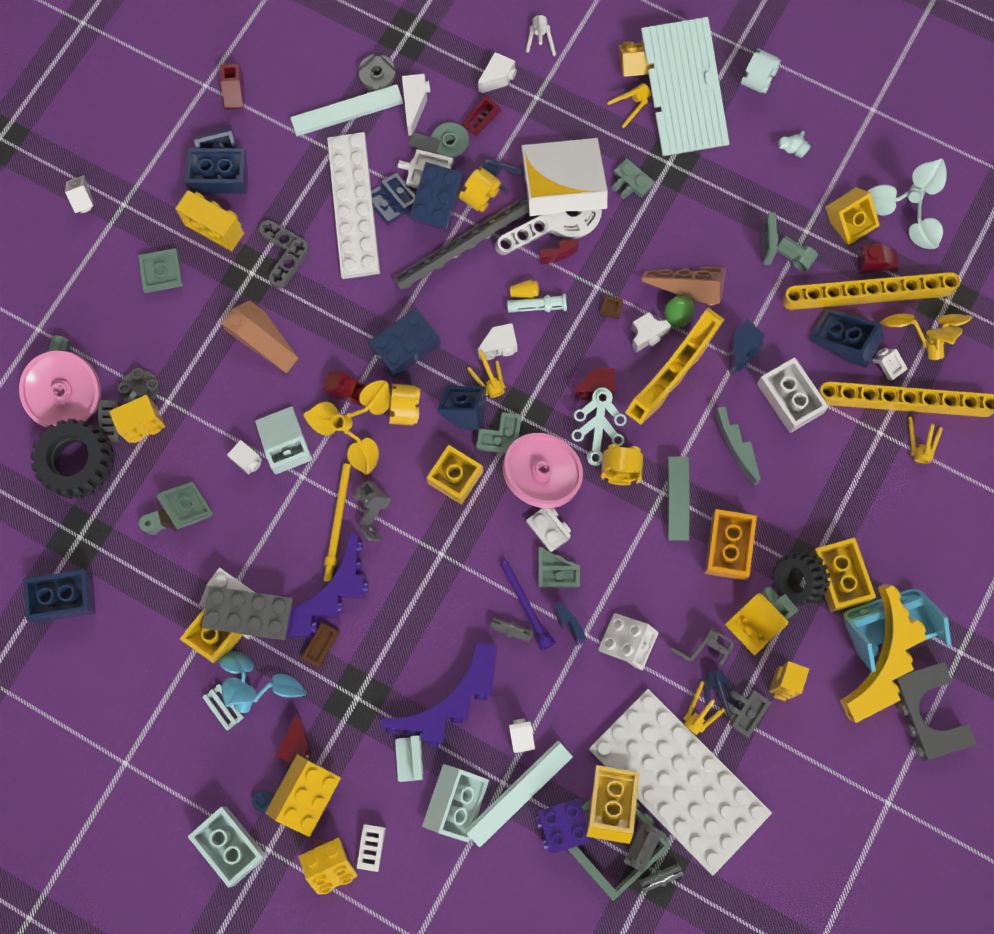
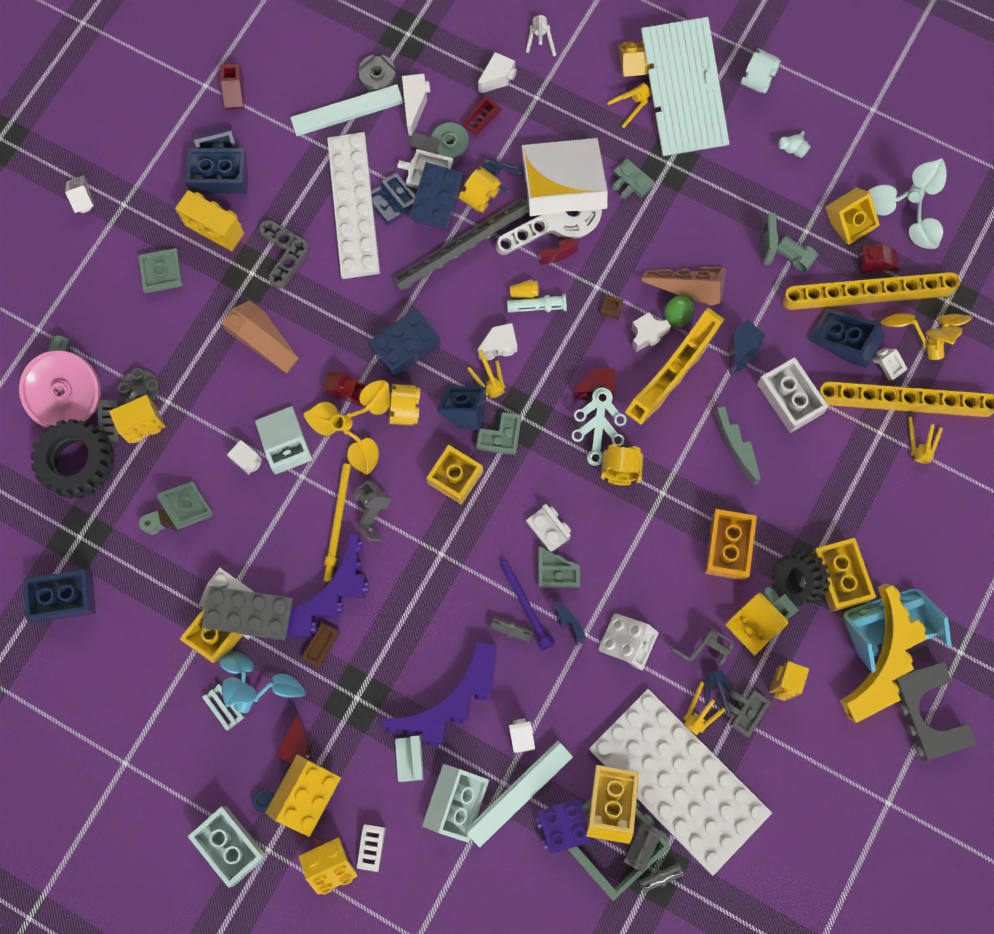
(542, 470): bright pink dish -> none
(678, 498): sand green slope -> none

